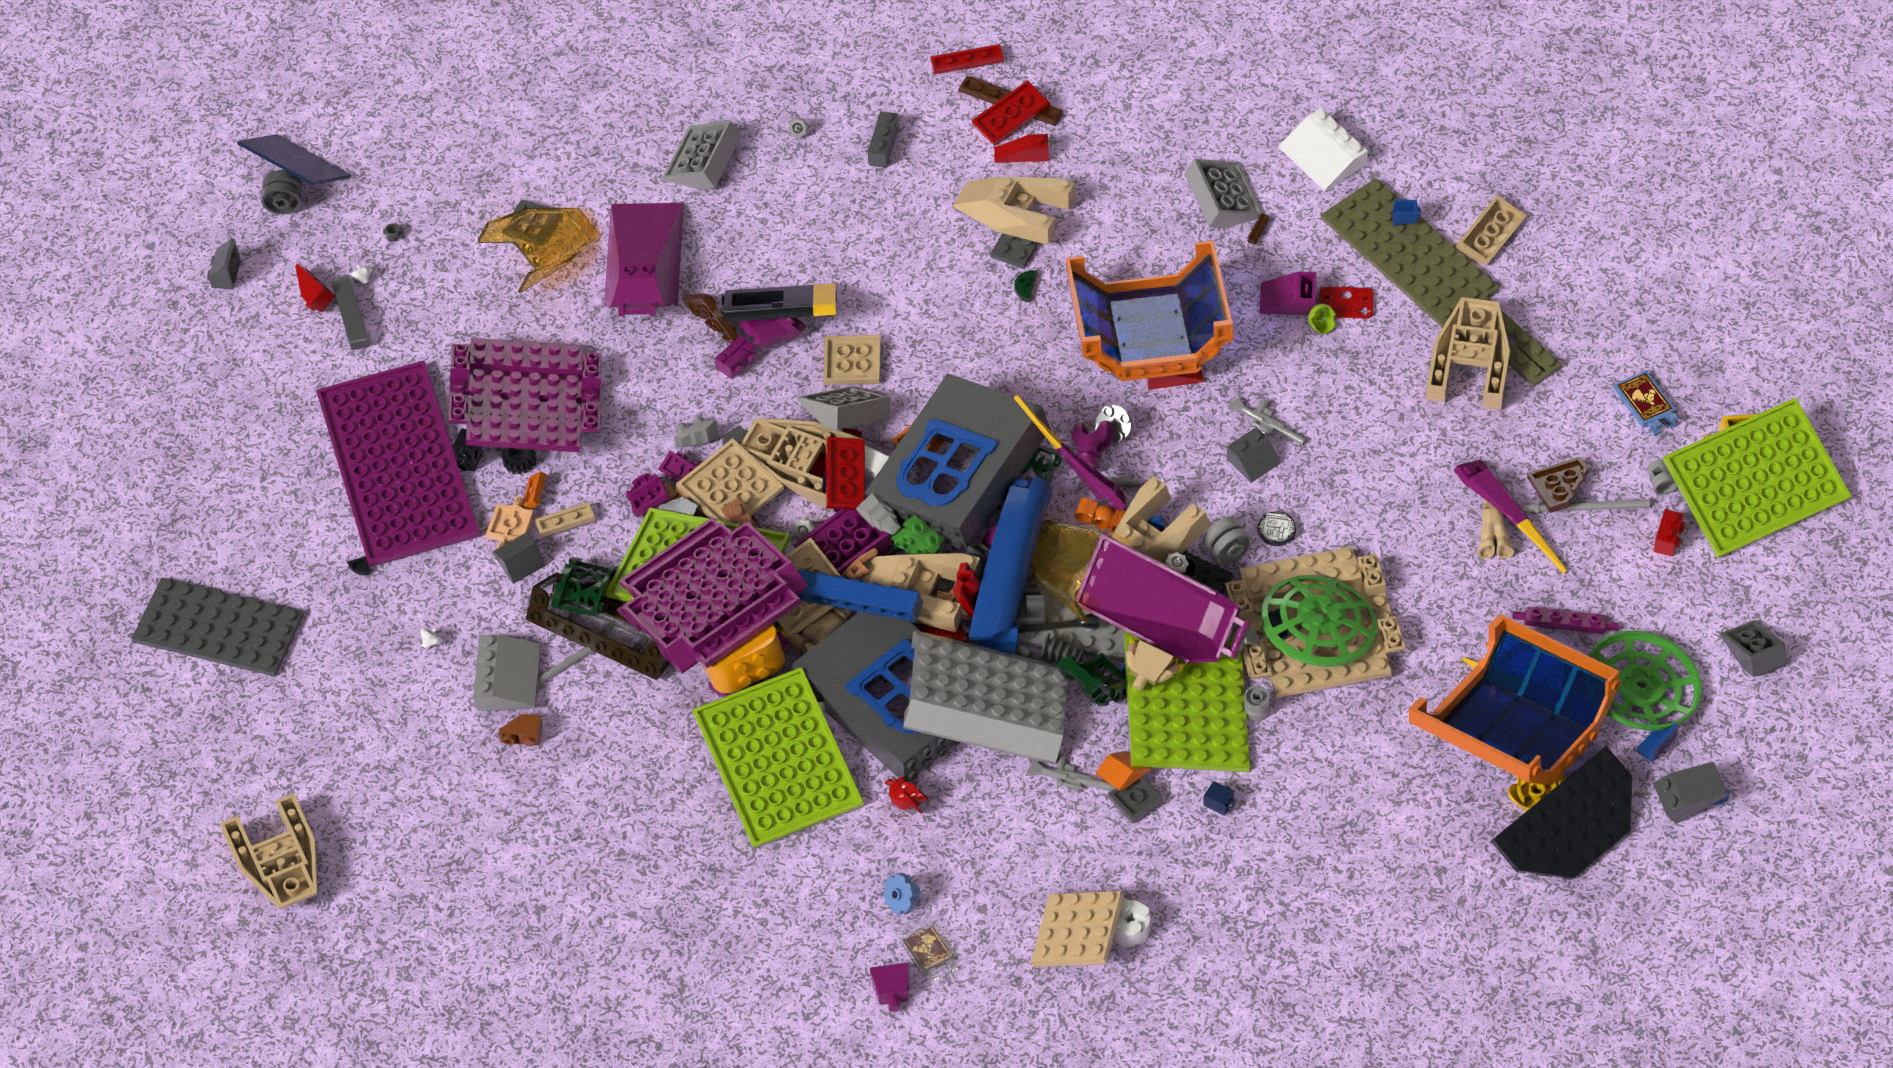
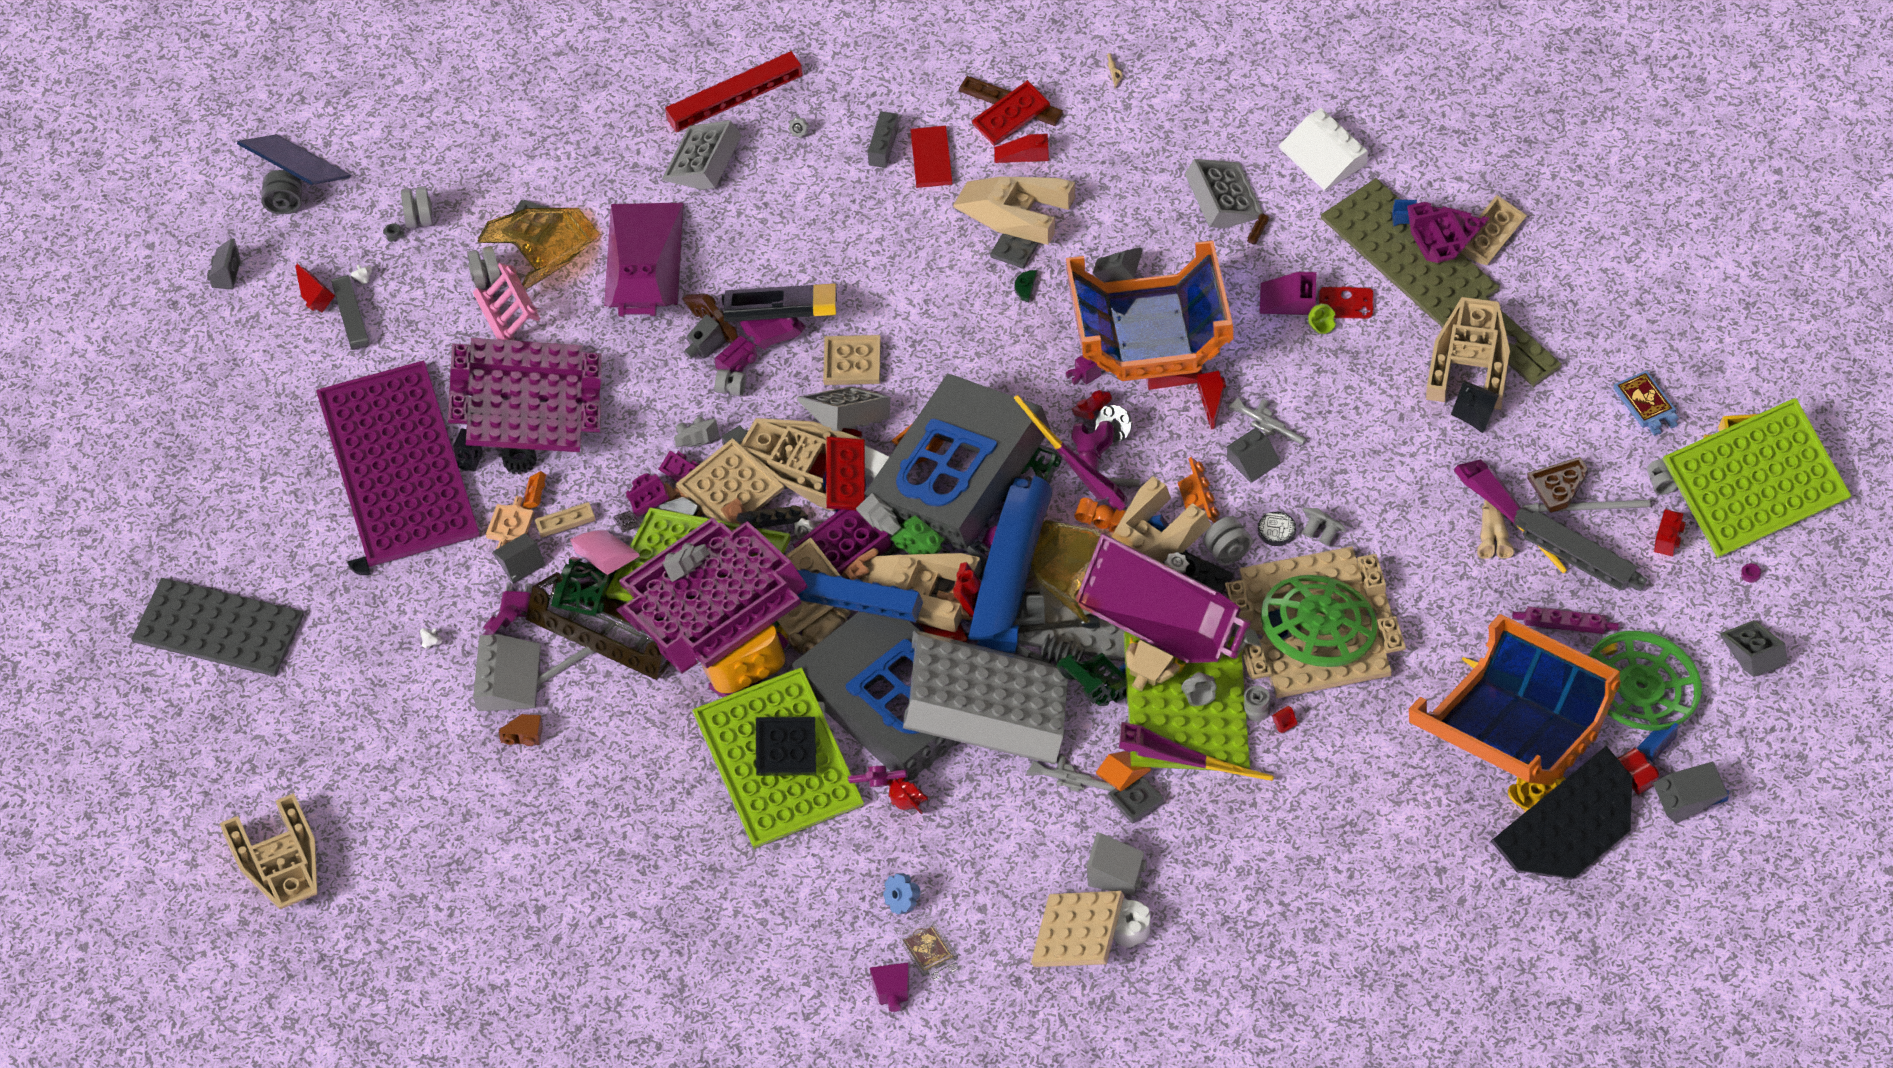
(416, 207): none -> light grey wheel
(482, 268): none -> light grey wheel
(492, 309): none -> bright pink fence
(503, 618): none -> magenta slope
(516, 598): none -> magenta piece
(603, 550): none -> bright pink slope
(626, 521): none -> clear smoke plate
(684, 561): none -> light grey connector
(704, 338): none -> dark grey torso
(730, 382): none -> light grey wheel
(733, 91): none -> red brick
(772, 517): none -> black plate
(785, 746): none -> black plate
(877, 776): none -> magenta bar
(931, 156): none -> red tile
(967, 59): red plate -> none
(1085, 370): none -> magenta brick
(1087, 406): none -> red wing
(1112, 67): none -> tan hand
(1115, 865): none -> light grey slope
(1118, 265): none -> dark grey slope
(1154, 746): none -> magenta plate
(1196, 490): none -> orange bracket
(1199, 689): none -> light grey hair
(1211, 391): none -> red slope
(1219, 798): dark blue brick -> none
(1284, 719): none -> red tile
(1318, 517): none -> light grey connector
(1442, 231): none -> magenta wedge
(1474, 405): none -> black plate
(1579, 551): none -> dark grey hinge
(1610, 650): none -> yellow plate
(1642, 772): none -> red brick
(1751, 573): none -> magenta tile

